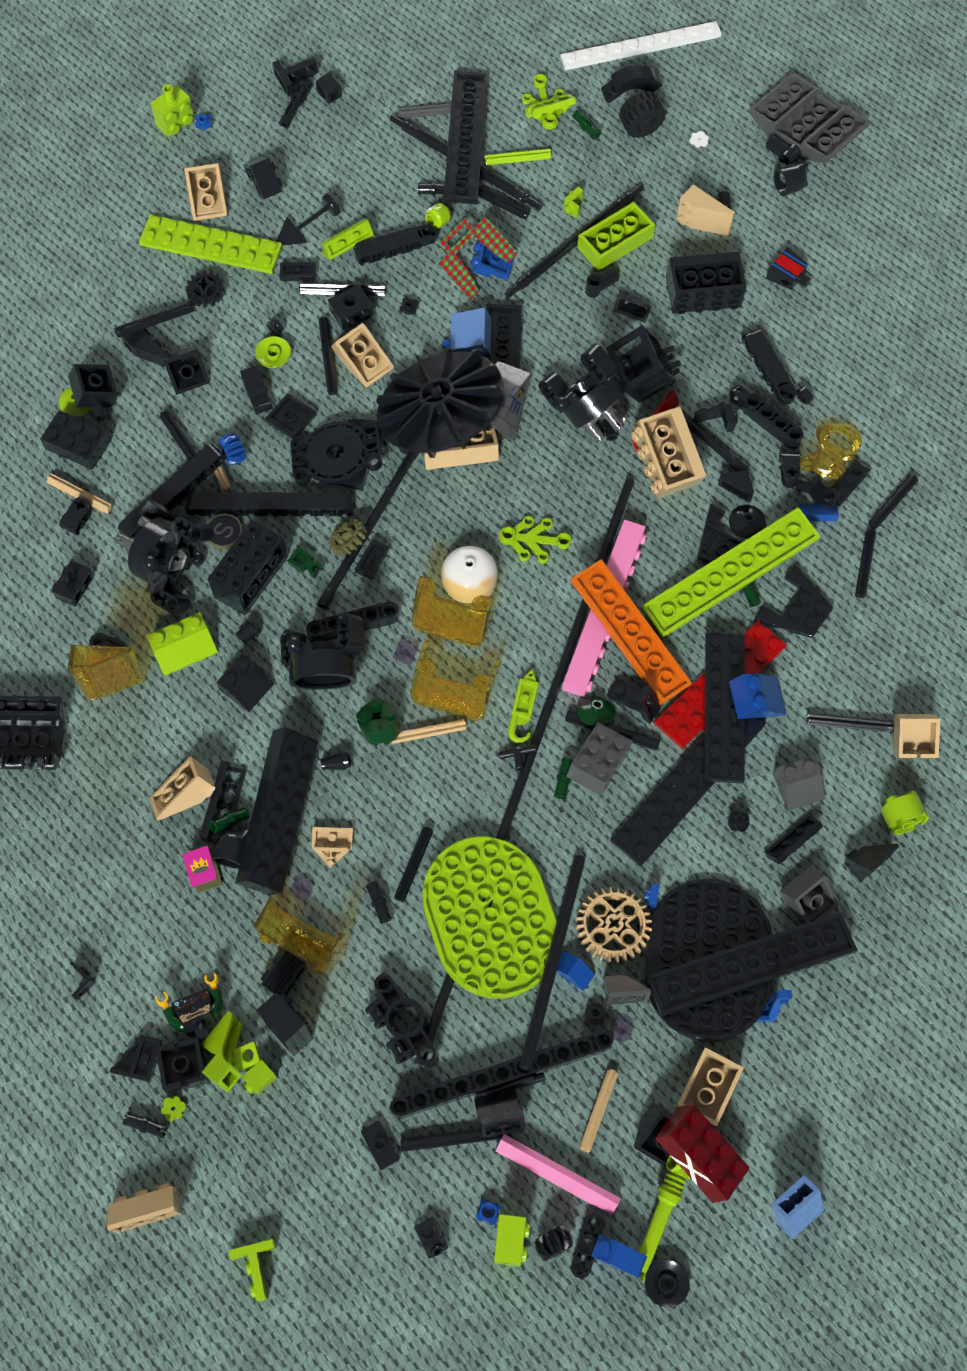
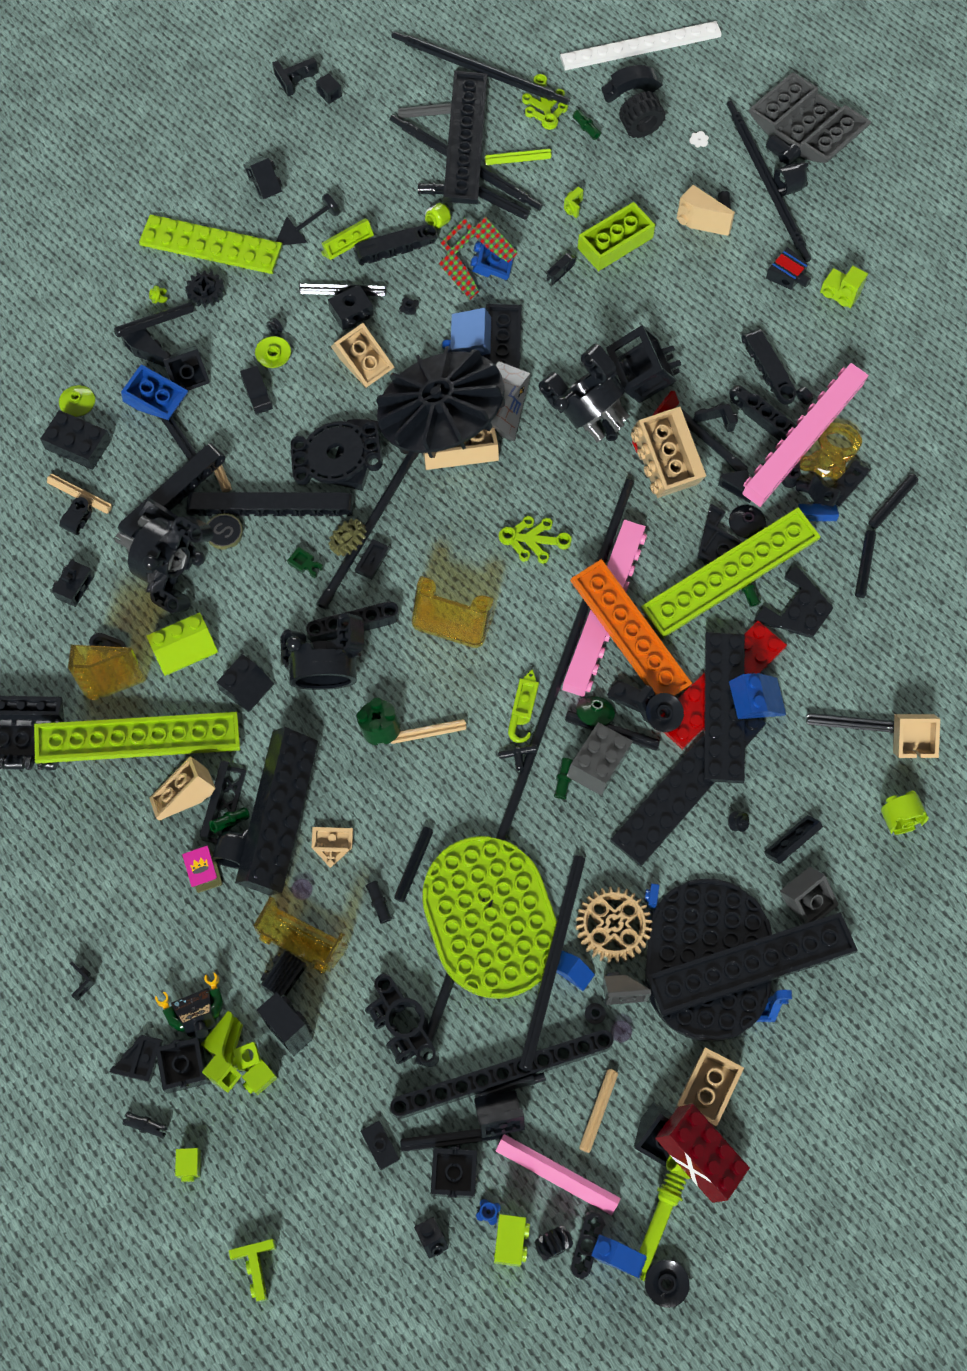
(93, 387): black brick -> none
(136, 737): none -> lime plate
(143, 1208): tan slope -> none
(153, 393): none -> blue slope
(156, 295): none -> lime plate
(168, 1104): lime plant -> none
(172, 110): lime brick -> none
(188, 1164): none -> lime brick
(200, 124): blue plate -> none
(206, 191): tan slope -> none
(232, 448): blue gear -> none
(247, 632): black piece -> none
(248, 567): black brick -> none
(290, 416): black plate -> none
(297, 99): black pin -> none
(297, 271): black plate -> none
(327, 356): black axle -> none
(337, 761): black cone -> none
(405, 652): tile -> none
(450, 696): clear yellow windscreen -> none
(453, 1173): none -> black brick
(467, 581): white cylinder -> none
(480, 68): none -> black axle
(550, 105): lime plate -> none
(560, 268): none -> black piece
(571, 243): black axle -> none
(599, 282): black piece -> none
(632, 307): black slope -> none
(670, 706): none -> black dish
(705, 282): black brick -> none
(768, 181): none -> black axle
(798, 1207): medium blue brick -> none
(800, 783): dark grey slope -> none
(806, 433): none -> bright pink brick
(844, 287): none -> lime brick
(868, 859): black slope -> none

